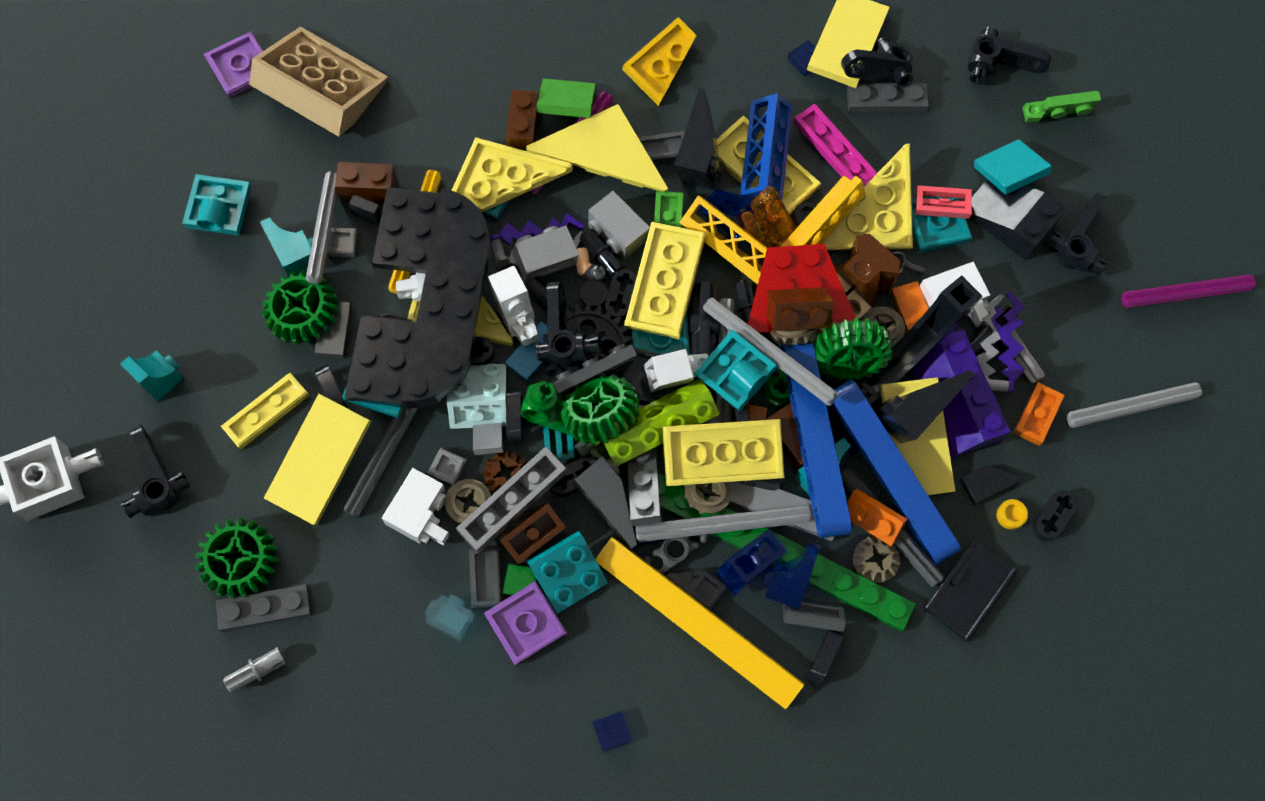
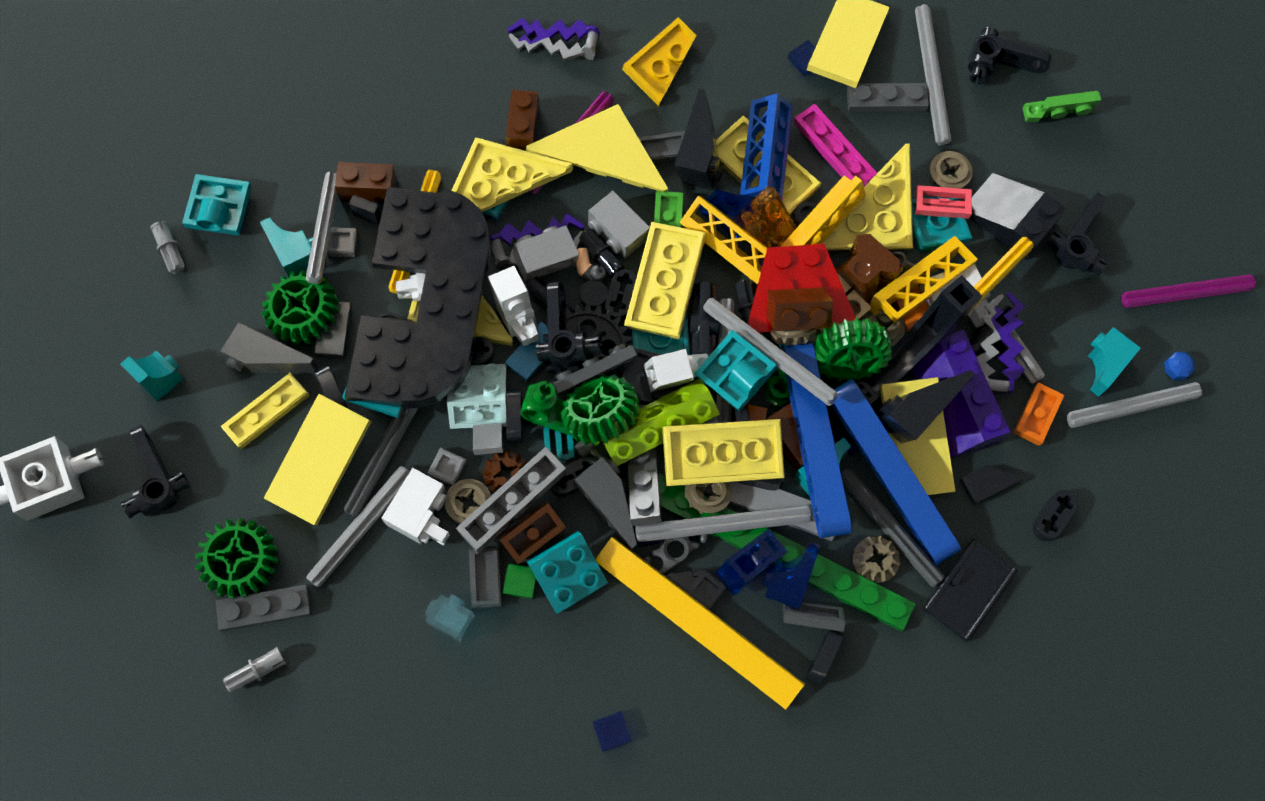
(167, 247): none -> light grey axle
(233, 63): medium lavender tile -> none
(262, 354): none -> dark grey slope
(316, 80): tan slope -> none
(357, 528): none -> light grey axle
(525, 623): medium lavender tile -> none
(544, 36): none -> piece
(566, 98): bright green tile -> none
(875, 517): orange plate -> none
(887, 64): black piece -> none
(921, 274): none -> yellow fence
(933, 75): none -> light grey axle
(951, 160): none -> dark tan gear
(1003, 267): none -> yellow axle
(1012, 166): teal tile -> none
(1012, 514): yellow tile -> none
(1110, 357): none -> teal arch
(1179, 366): none -> blue tile

